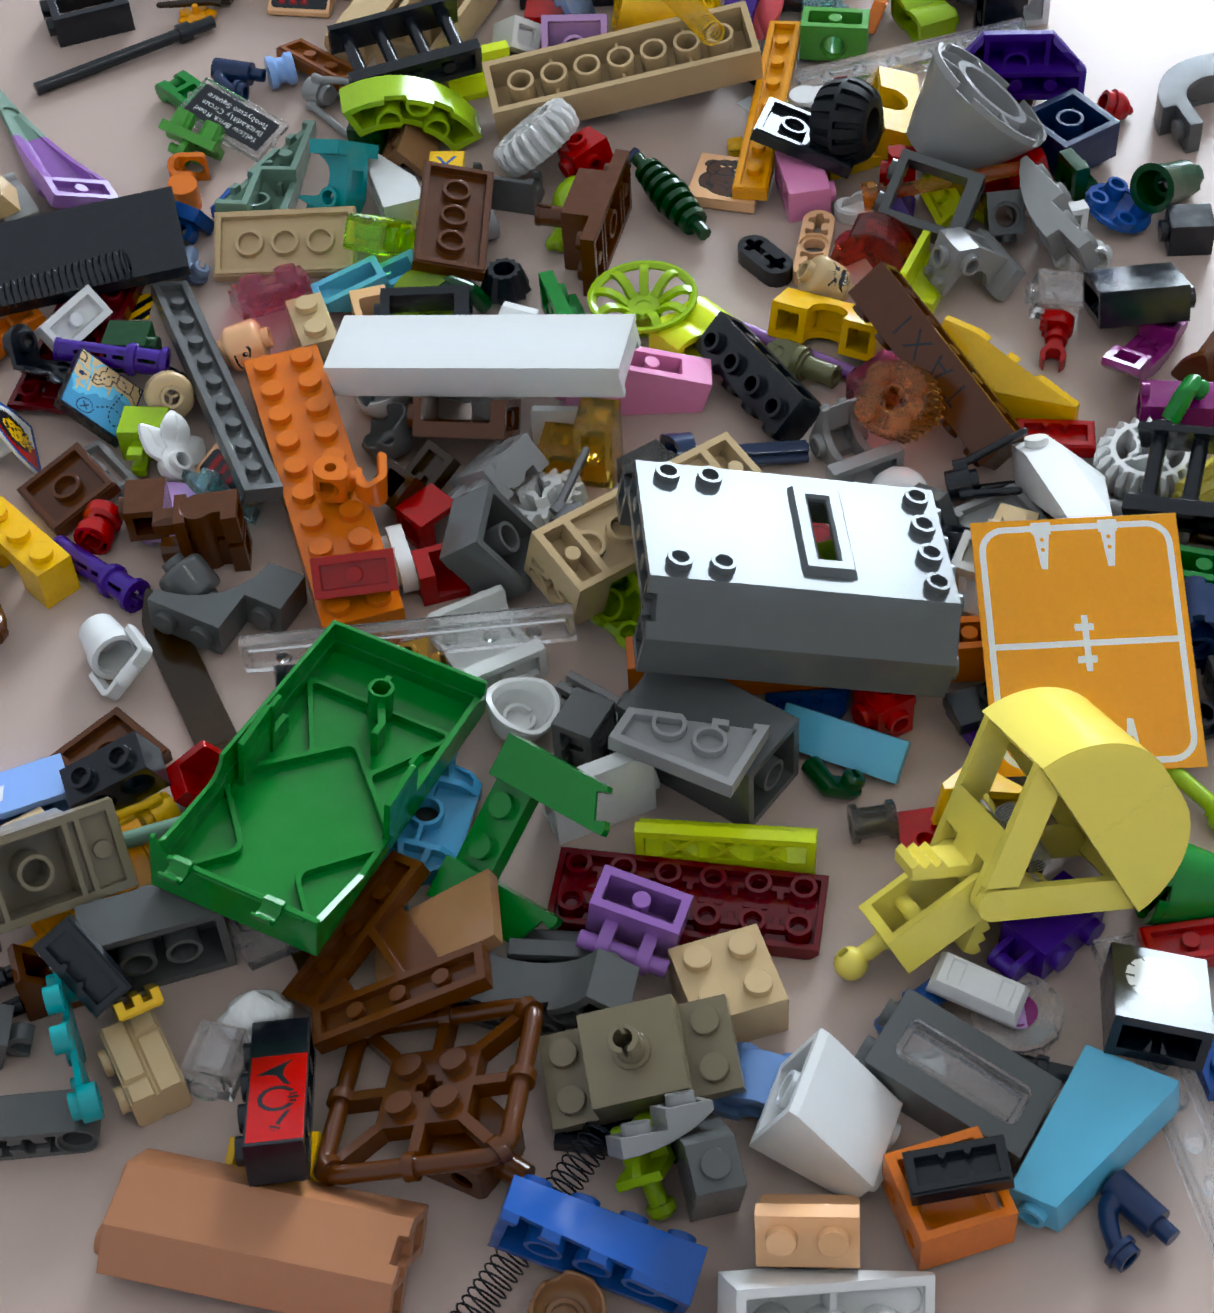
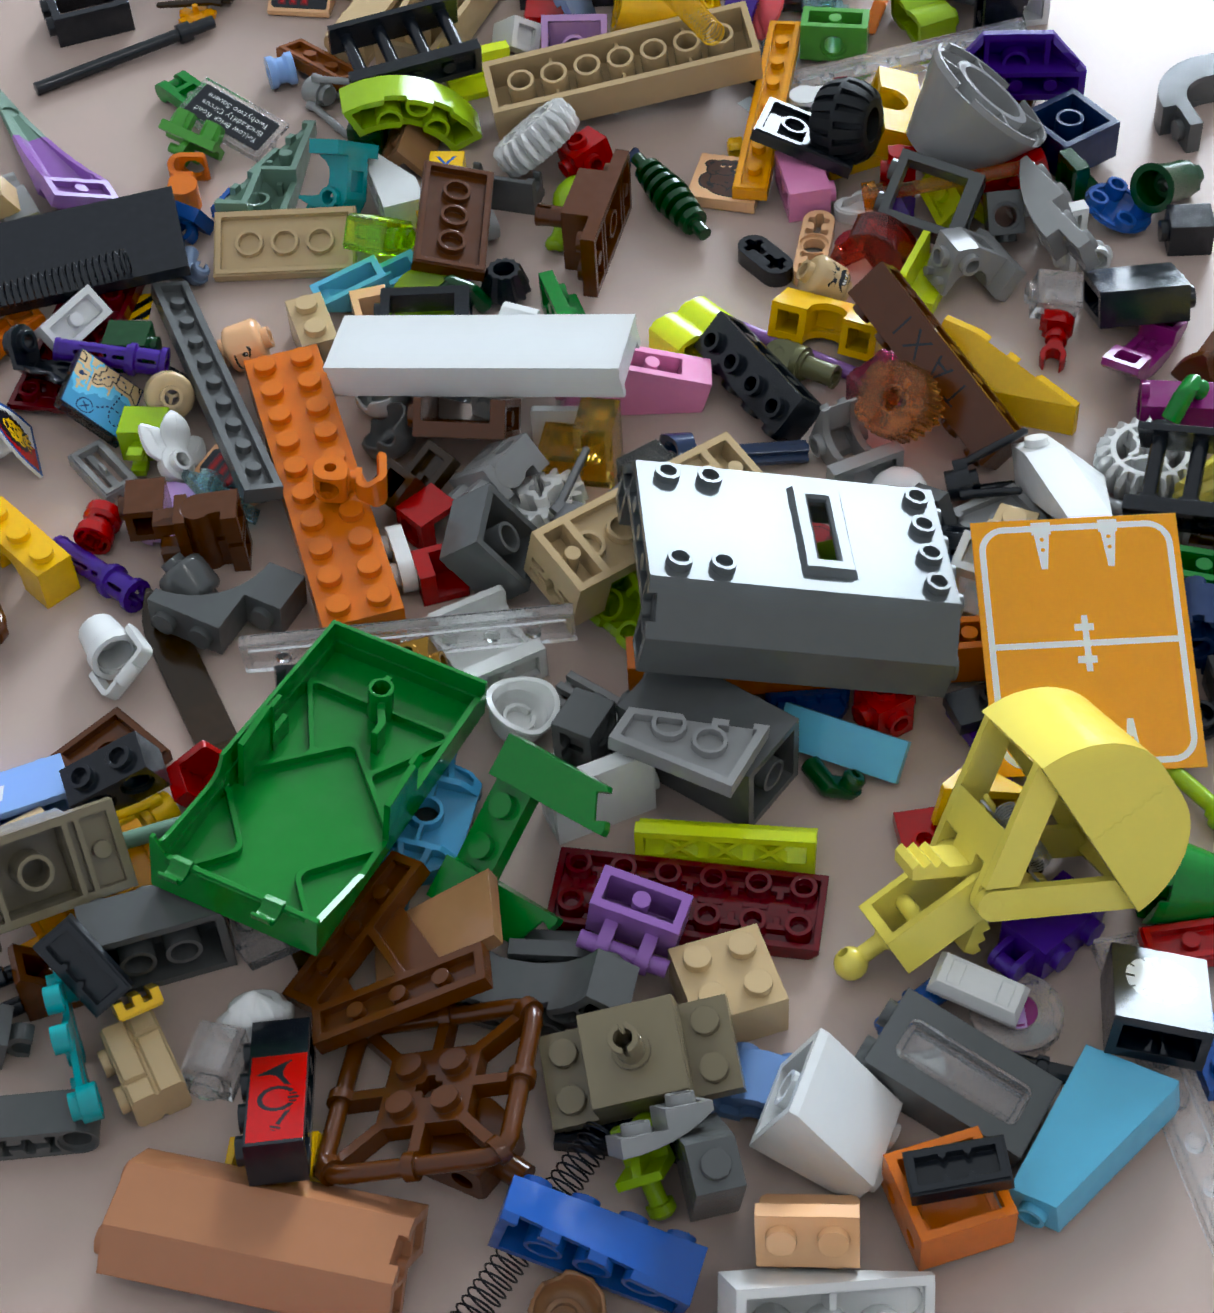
(66, 487): reddish brown tile -> none
(236, 72): dark blue plant -> none
(267, 294): clear pink plate -> none
(354, 573): red panel -> none
(645, 304): lime wheel -> none
(872, 821): clear smoke bush -> none
(1073, 434): red plate -> none
(1115, 103): red plate -> none
(1137, 1205): dark blue plant -> none

